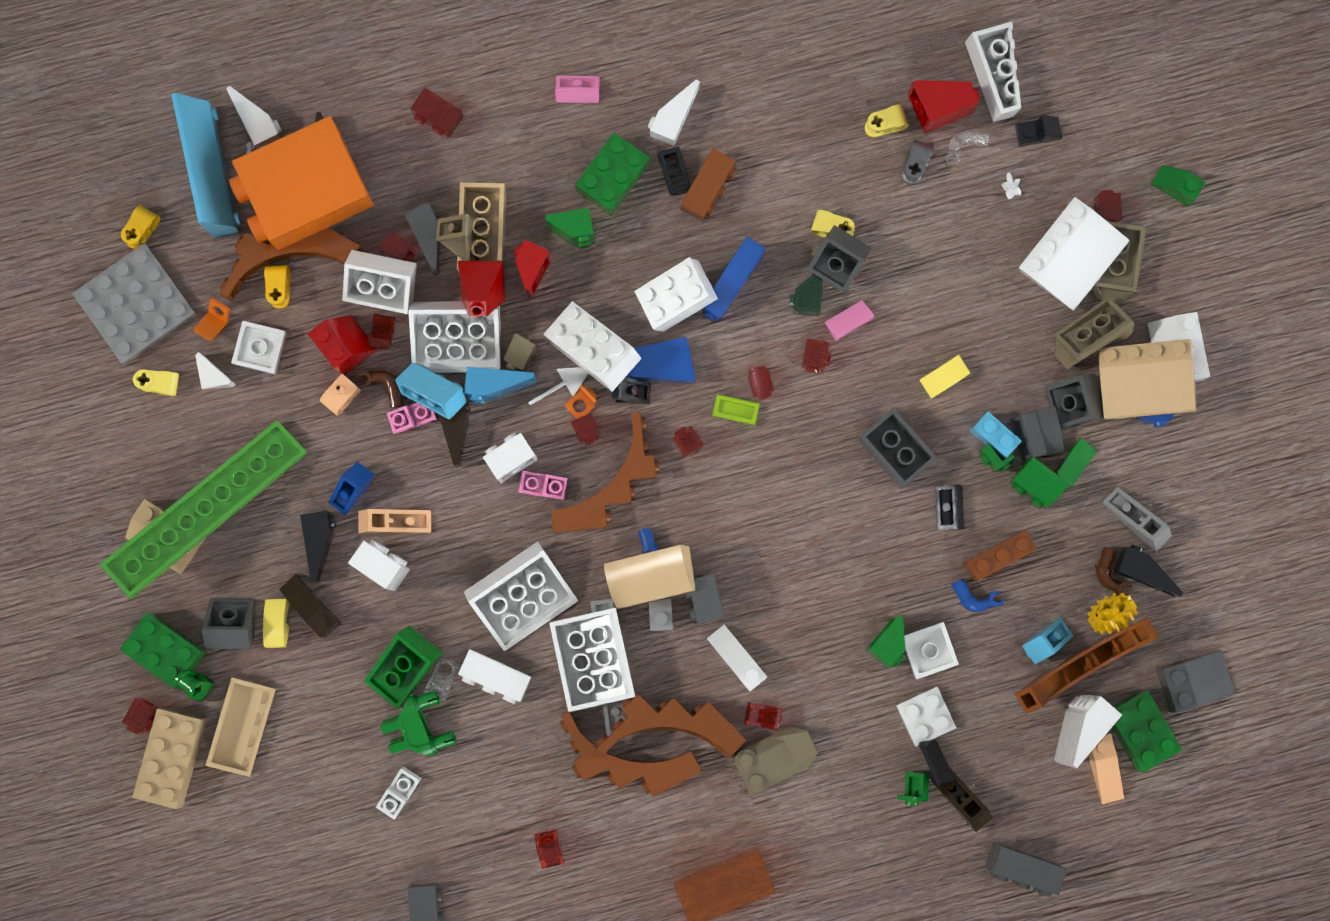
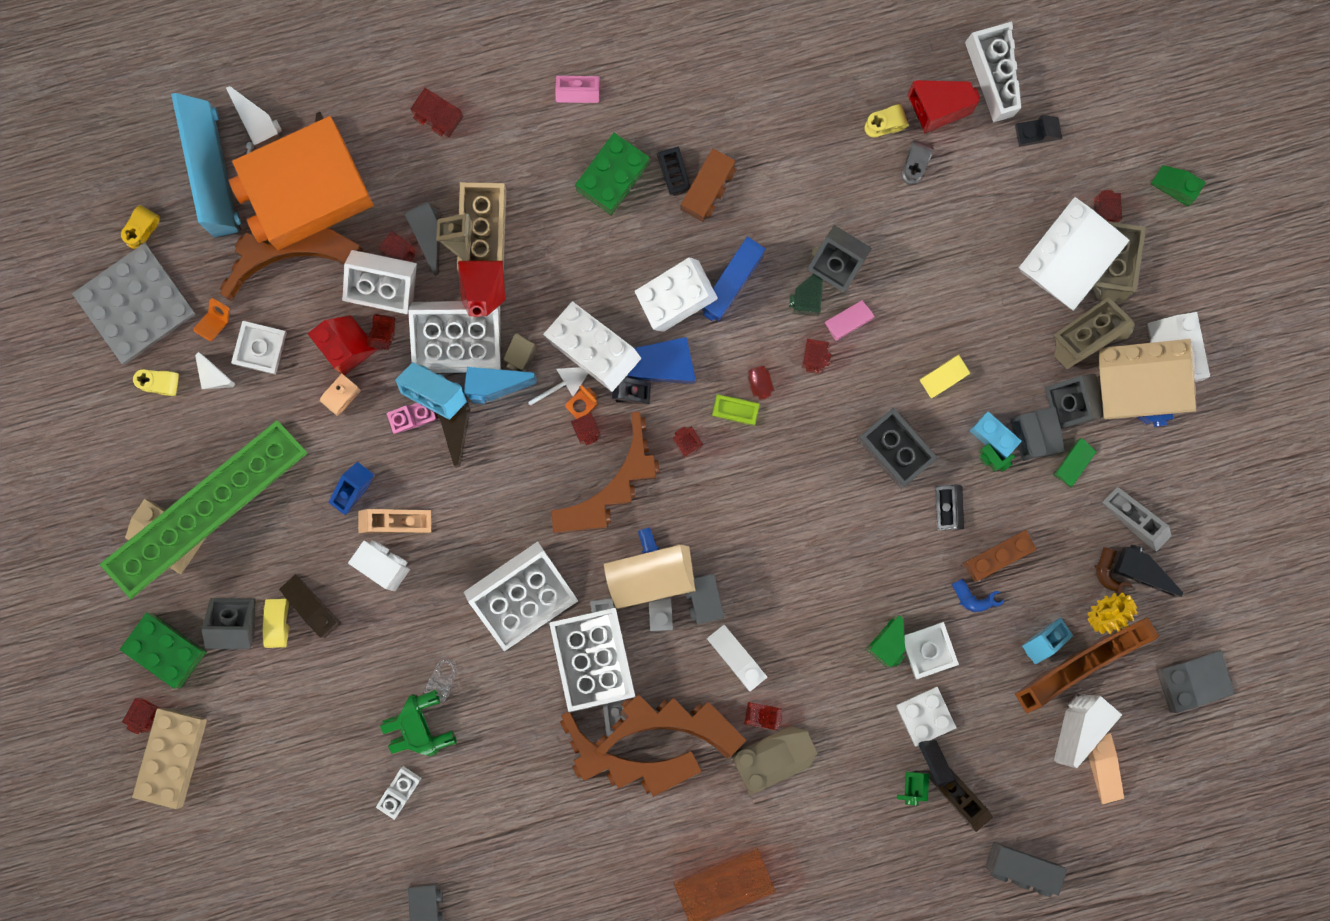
(194, 684): green piece -> none
(240, 726): tan slope -> none
(277, 281): yellow piece -> none
(317, 536): black slope -> none
(388, 380): reddish brown piece -> none
(403, 666): green slope -> none
(494, 676): white brick -> none
(509, 457): white brick -> none
(532, 265): red slope -> none
(542, 485): bright pink slope -> none
(549, 849): clear red brick -> none
(573, 227): green slope -> none
(671, 117): white slope -> none
(826, 220): light yellow piece -> none
(964, 138): clear piece -> none
(1011, 187): white plant -> none
(1038, 483): green slope -> none
(1144, 732): green brick -> none

